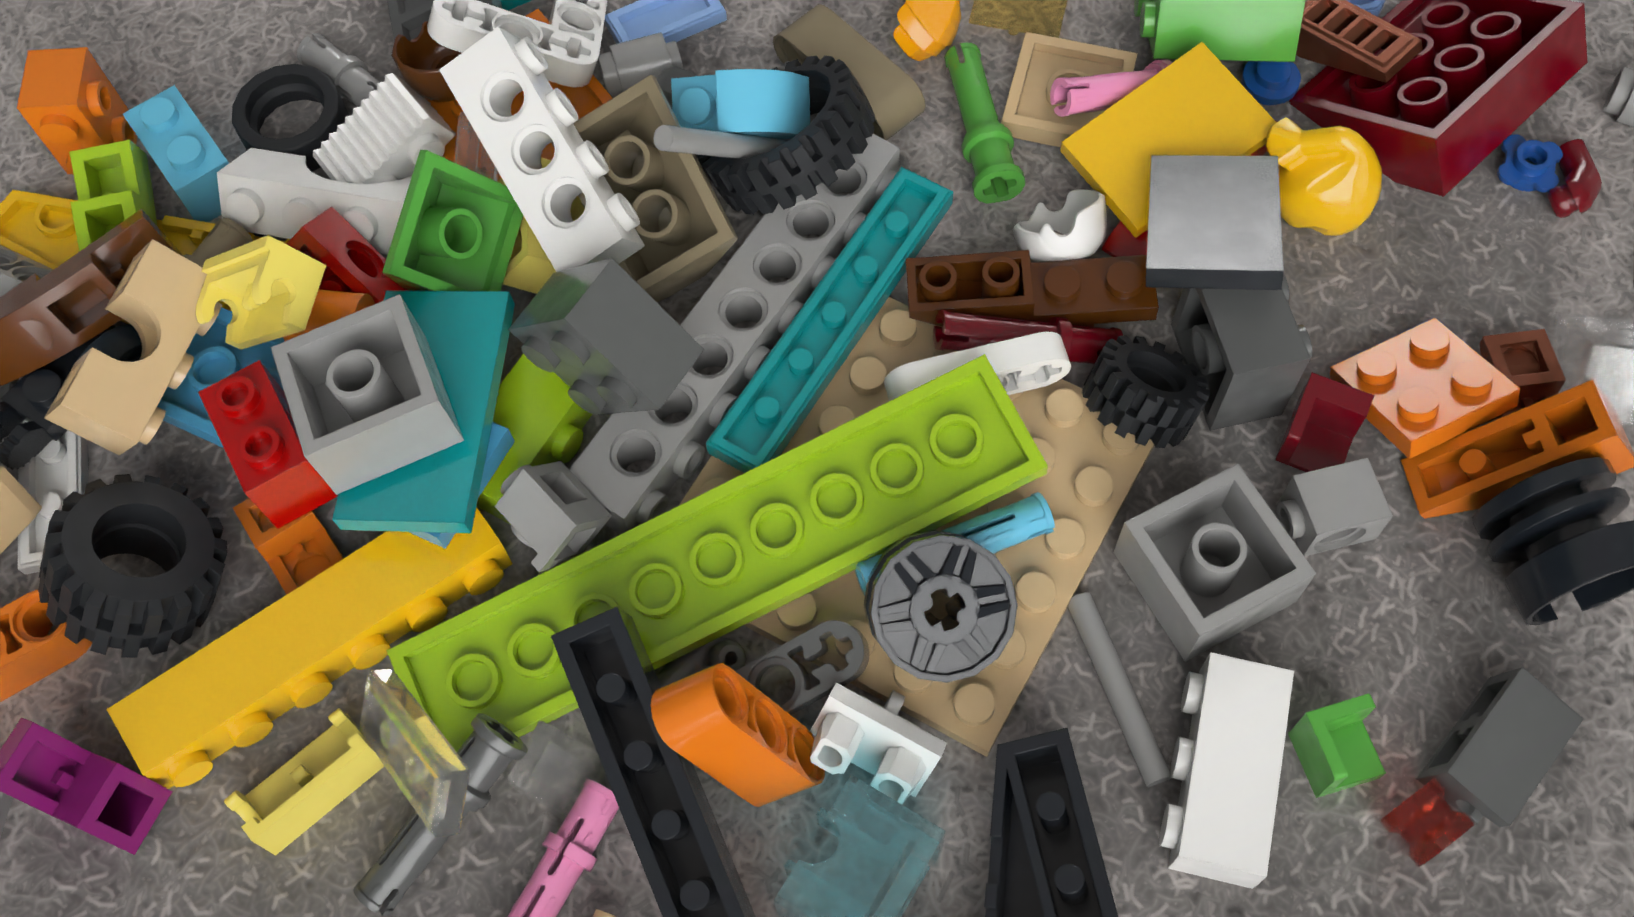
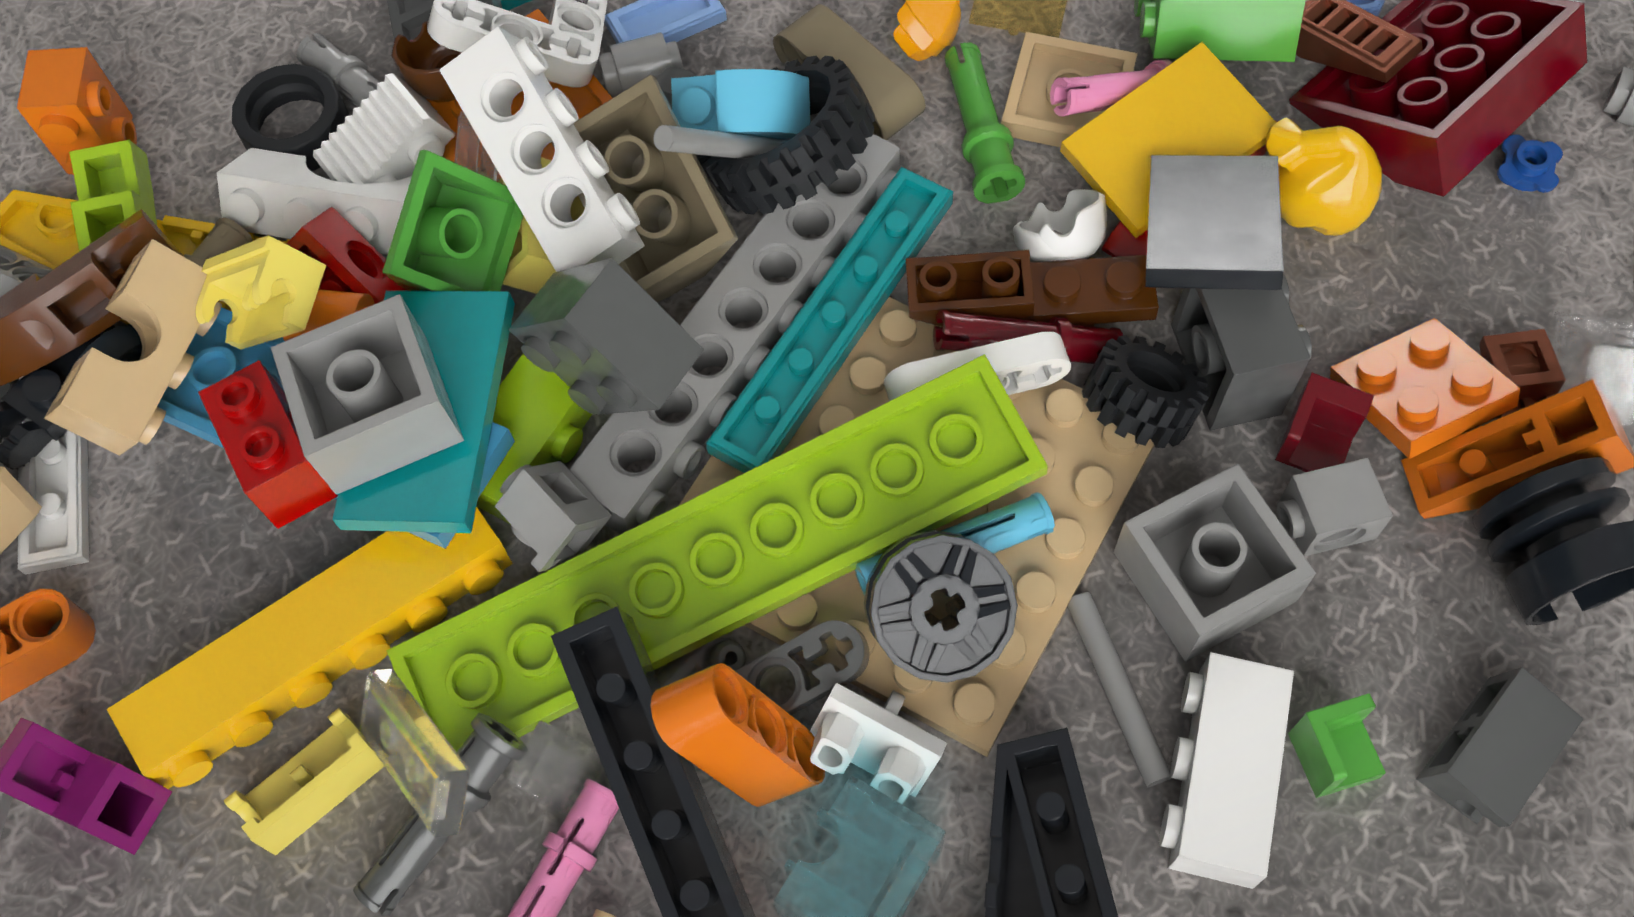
(122, 608): black tyre -> none
(181, 150): medium azure brick -> none
(293, 551): orange slope -> none
(1271, 81): blue plate -> none
(1427, 822): clear red wheel -> none
(1581, 179): dark red arm -> none

